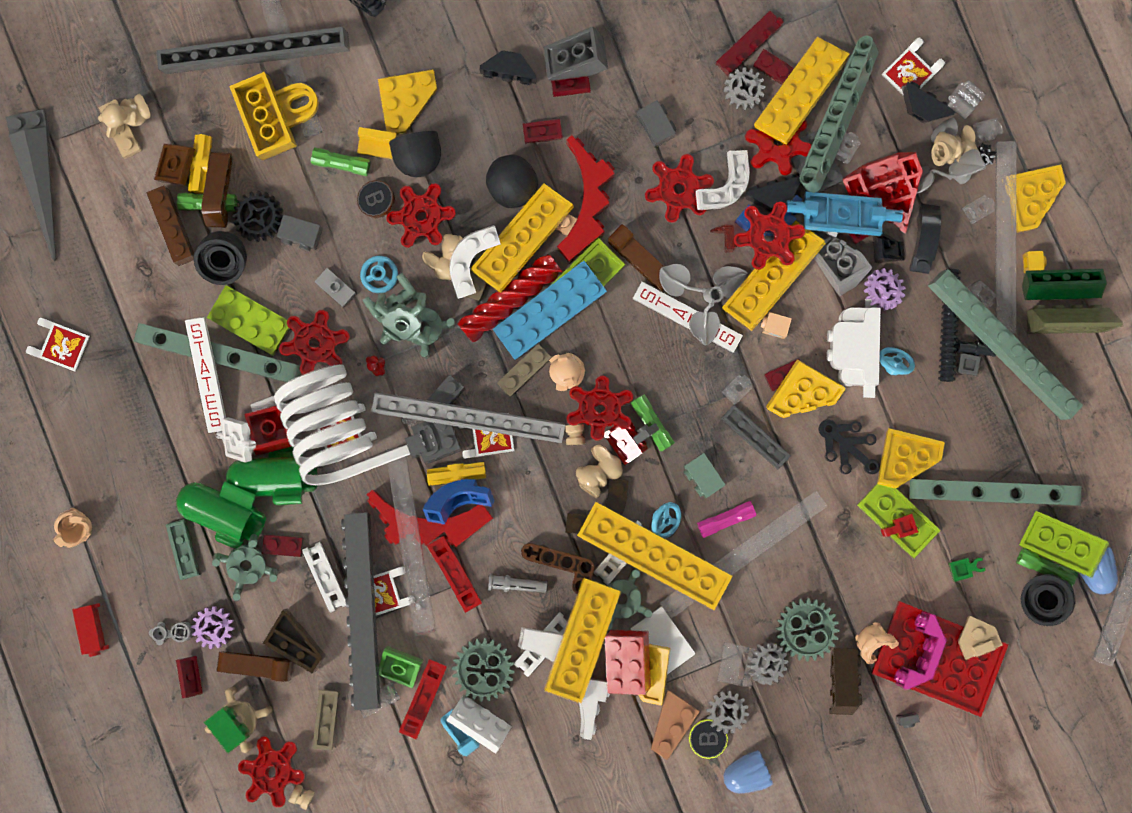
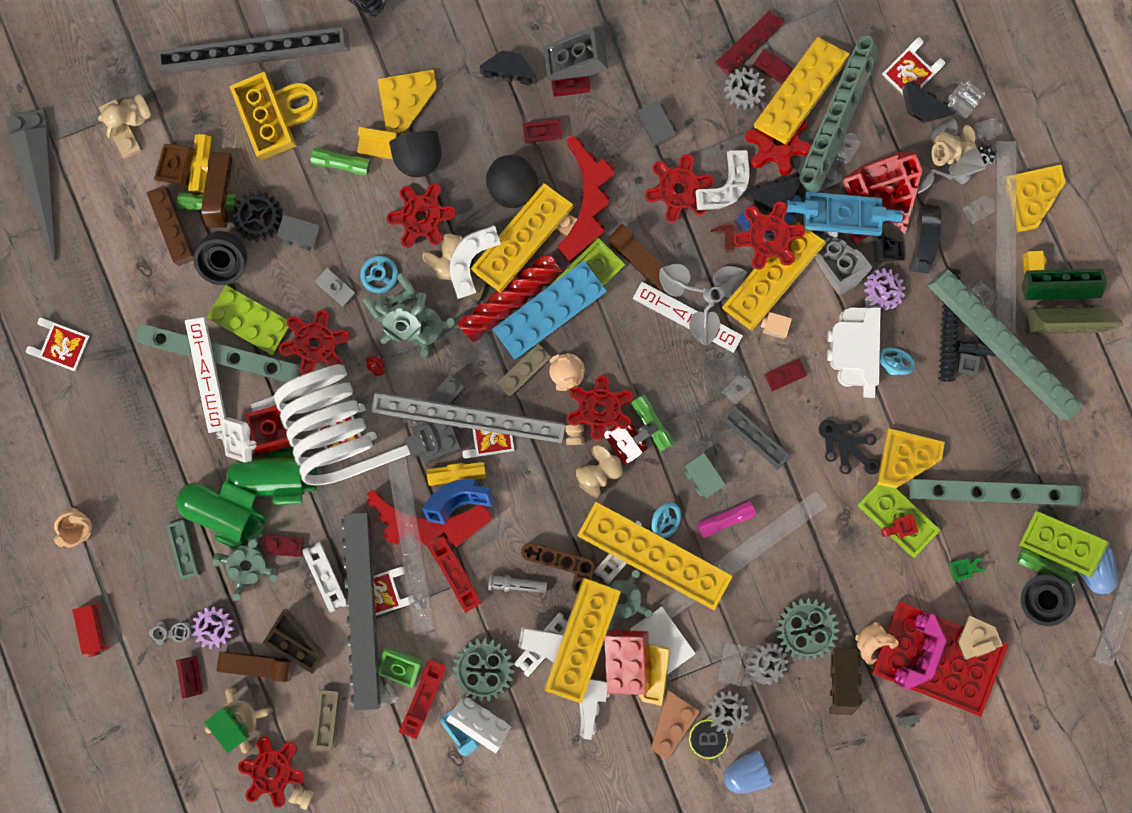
(375, 199): black tile -> none
(615, 501): dark brown plate -> none
(804, 391): yellow plate -> none

